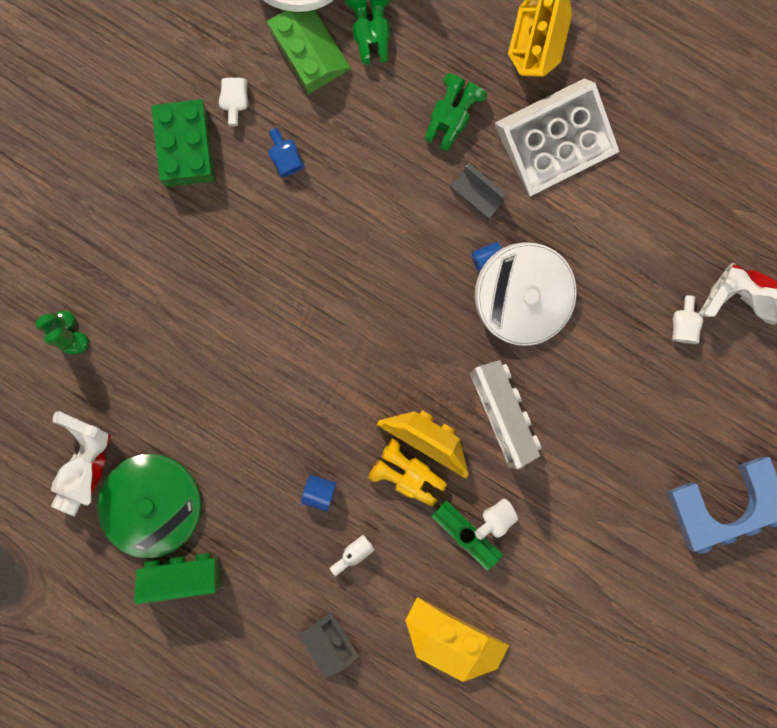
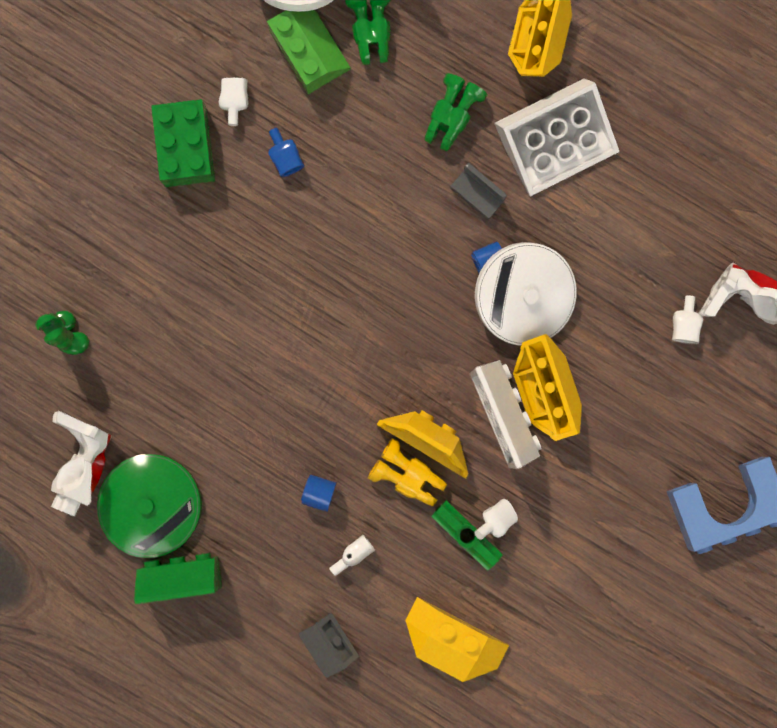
(548, 388): none -> yellow wedge

